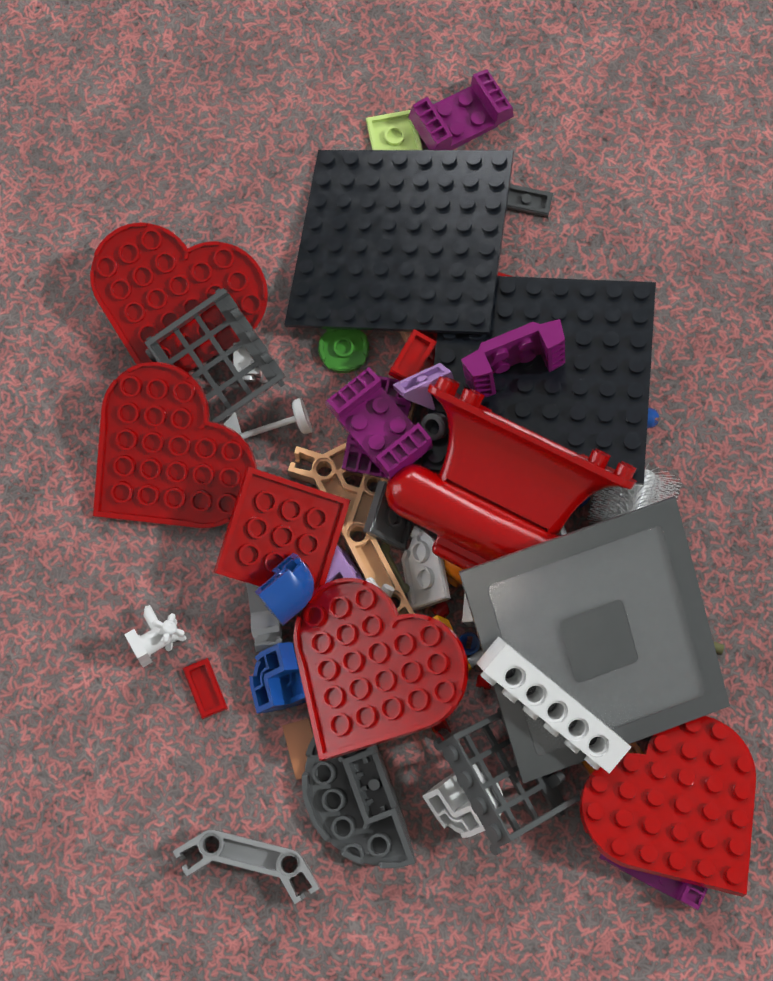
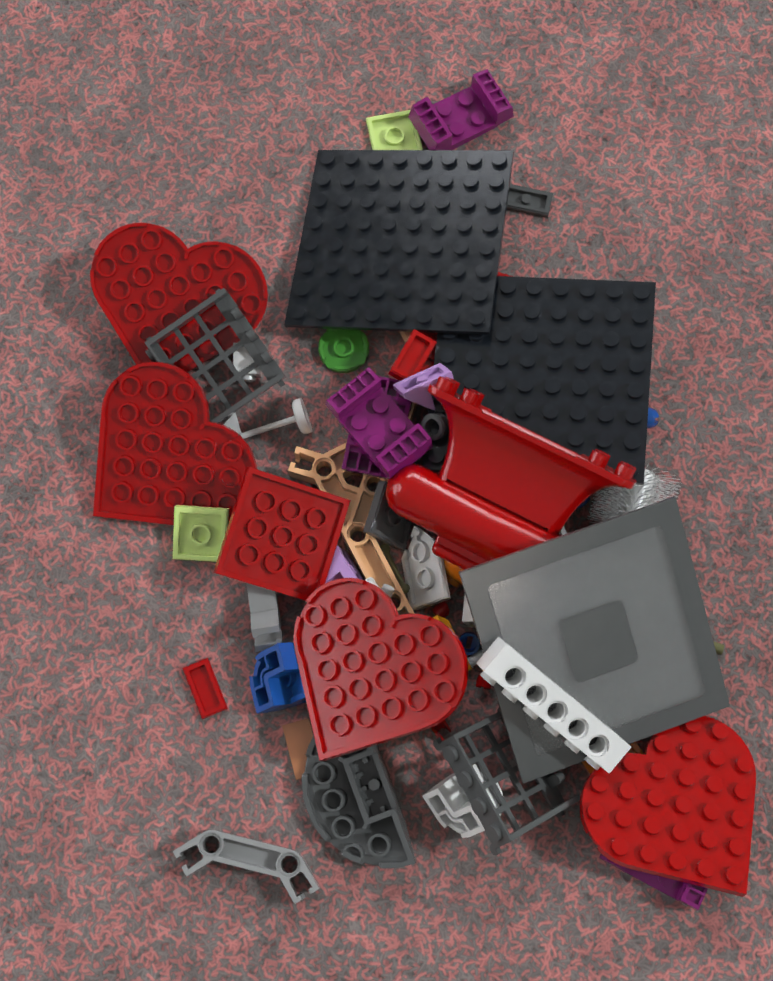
(159, 636): white piece -> none
(199, 532): none -> yellowish green tile
(288, 589): blue brick -> none
(512, 348): magenta plate -> none

